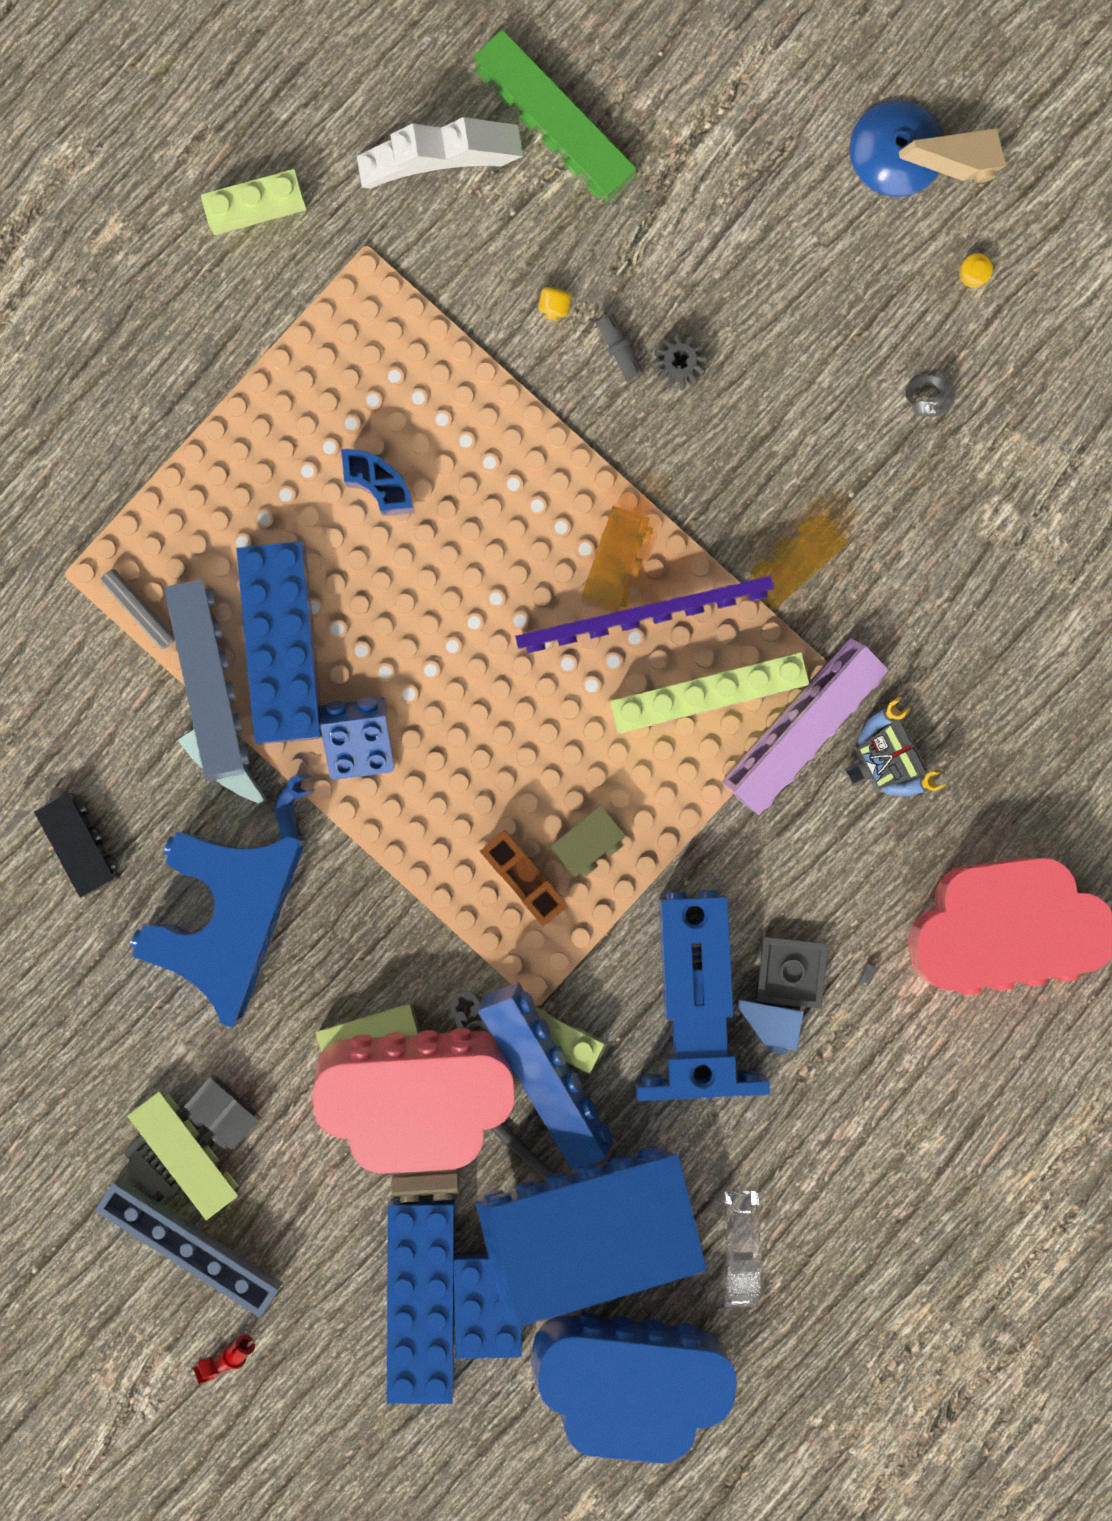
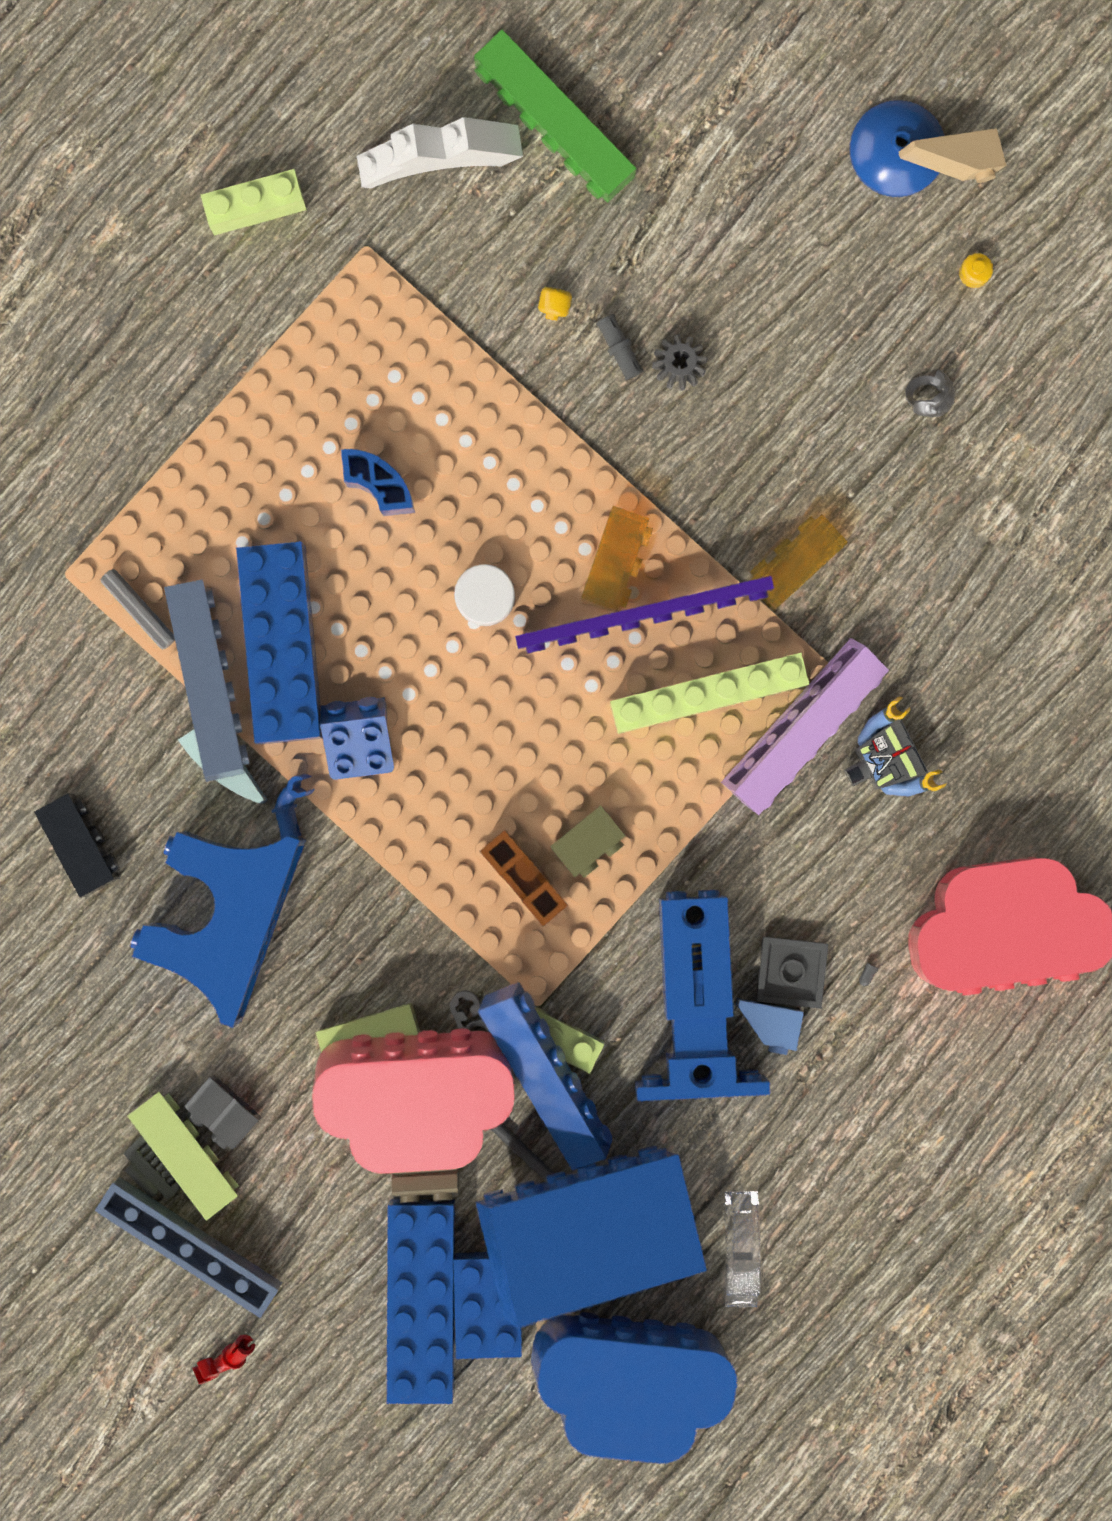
(484, 595): none -> white head

